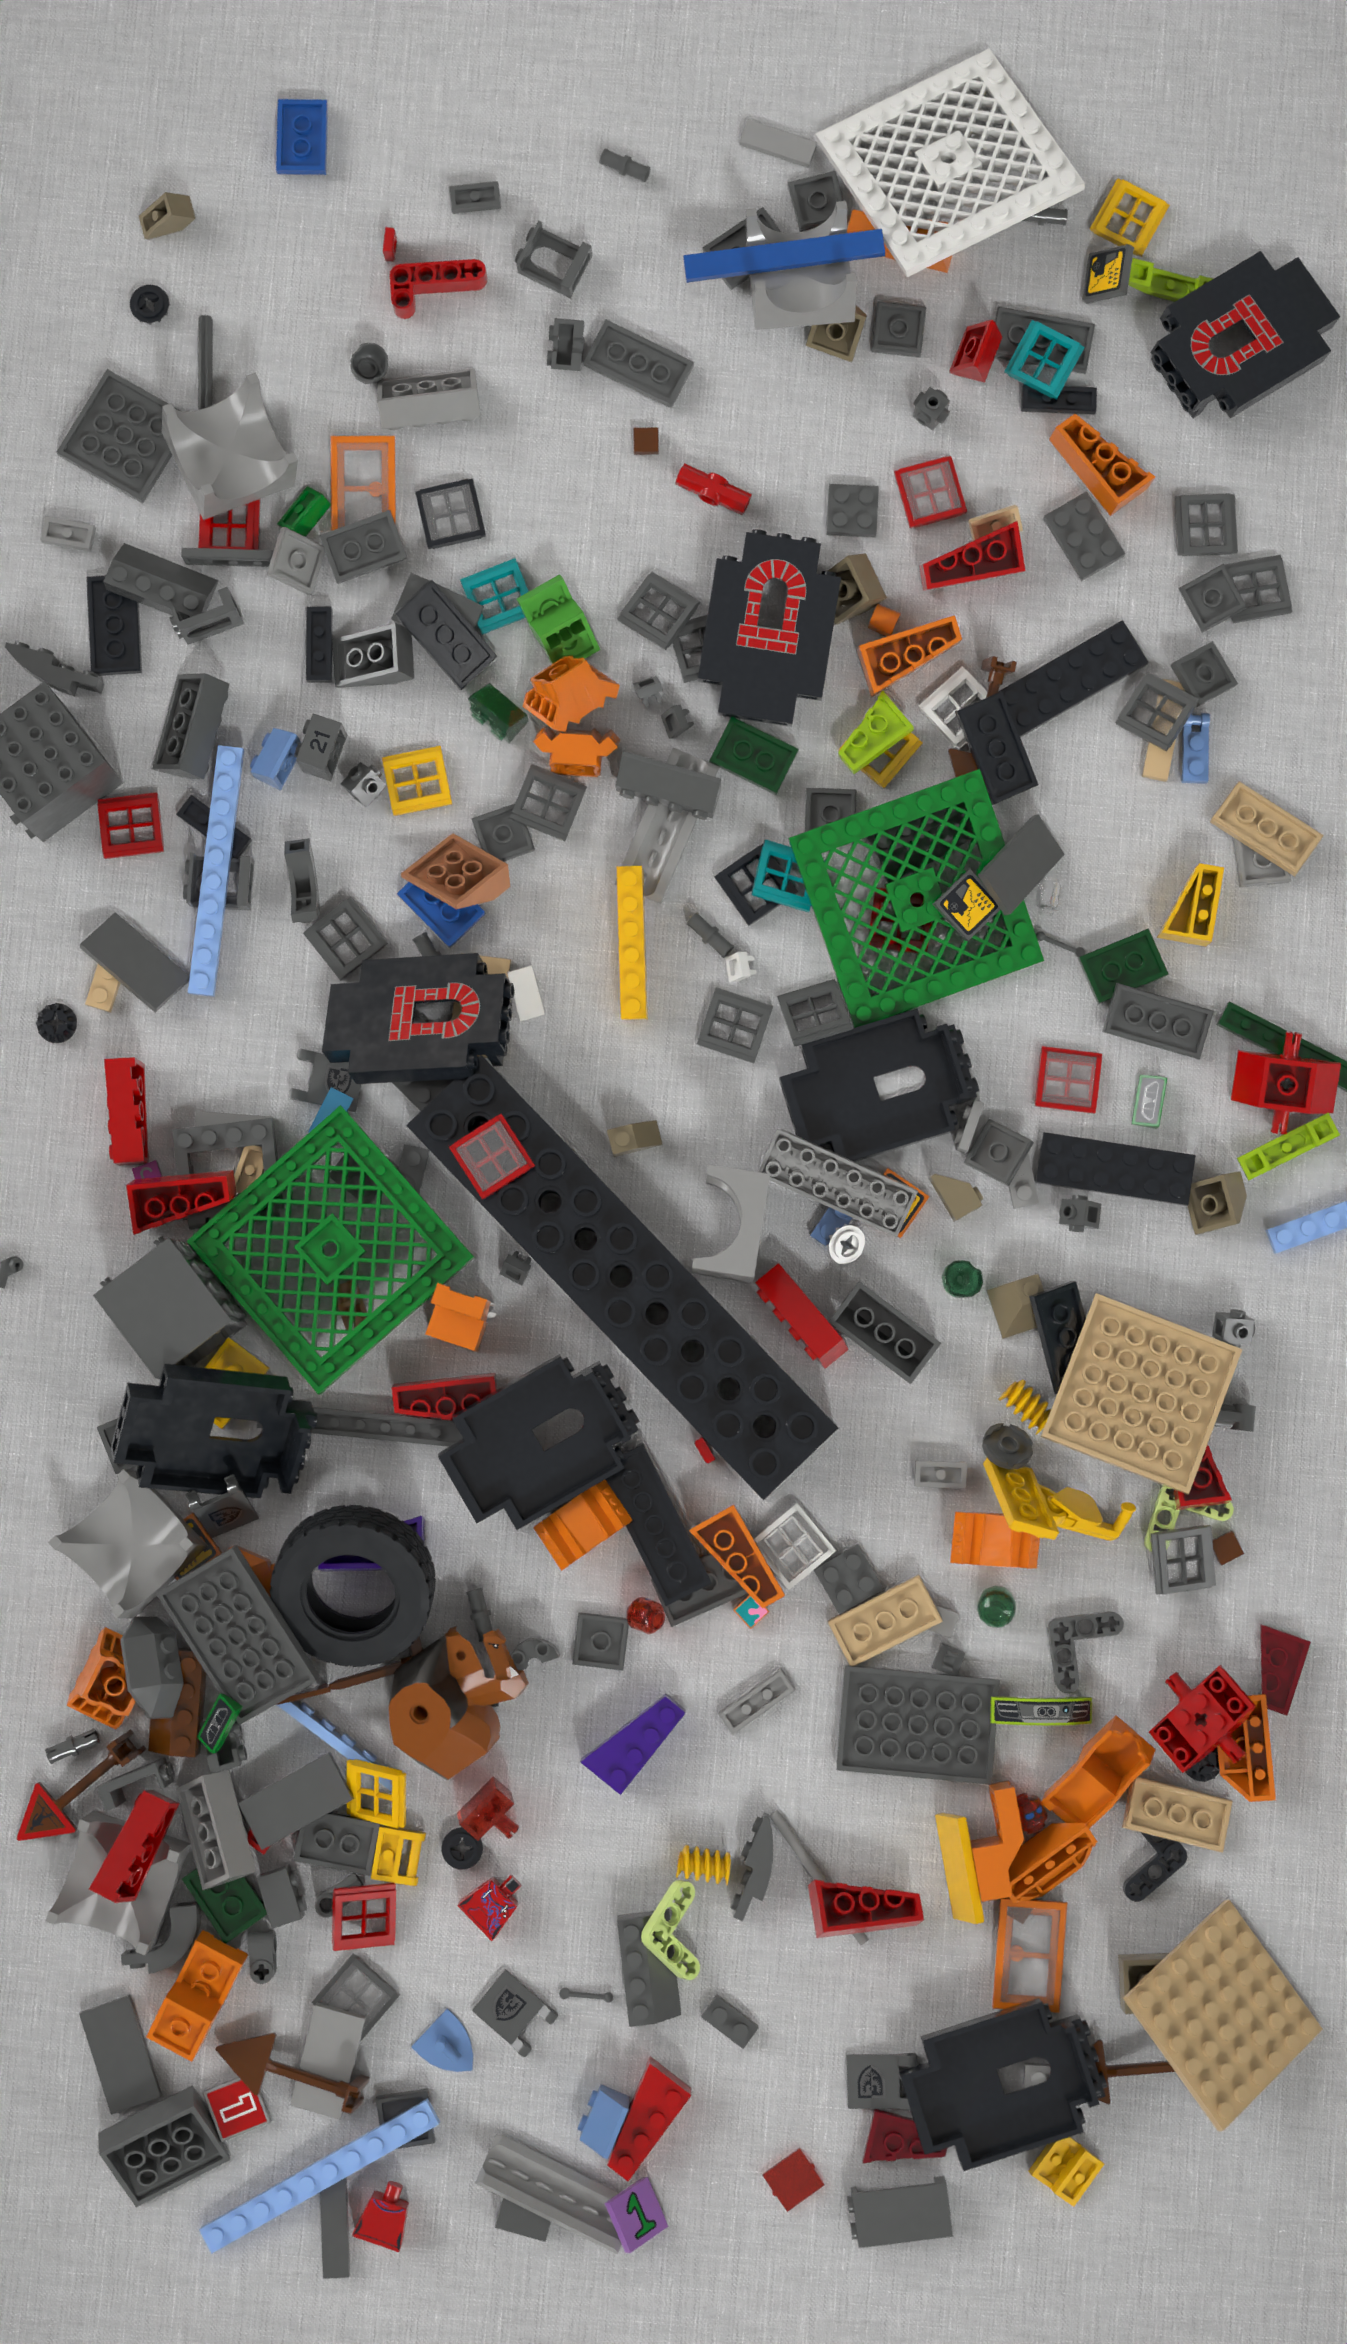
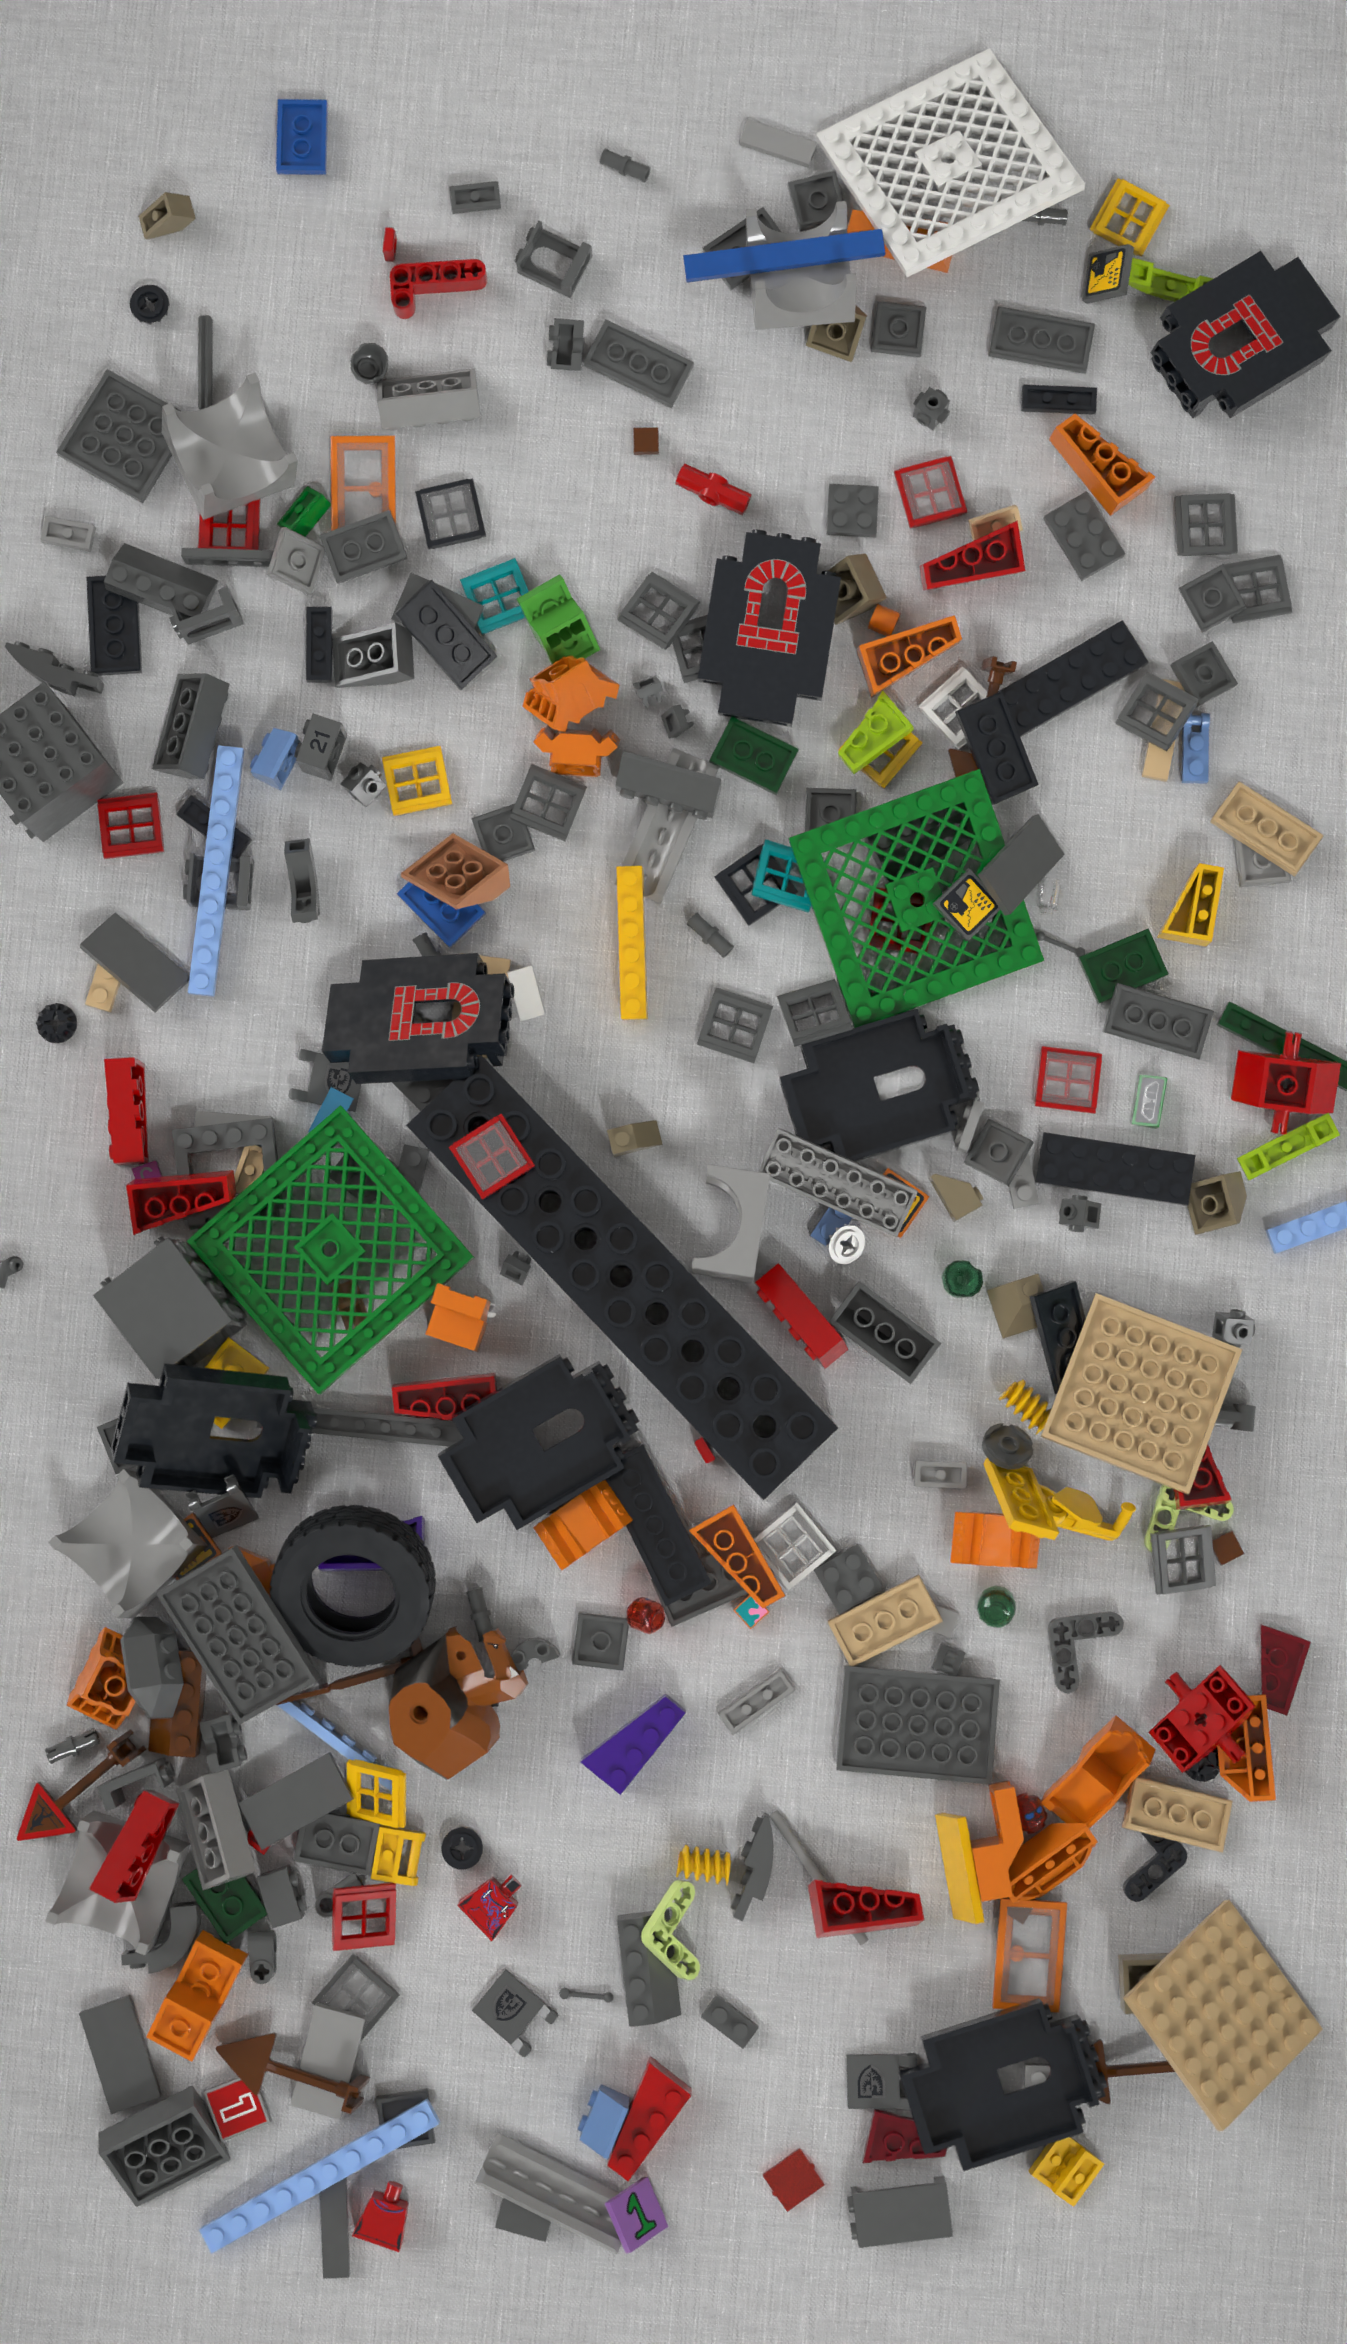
(219, 1723): slope -> none
(345, 938): dark grey piece -> none
(446, 2044): medium blue shield -> none
(488, 1809): clear red brick -> none
(497, 712): clear green slope -> none
(738, 966): white tile -> none
(977, 351): red slope -> none
(1025, 348): teal piece -> none
(1041, 1711): slope -> none

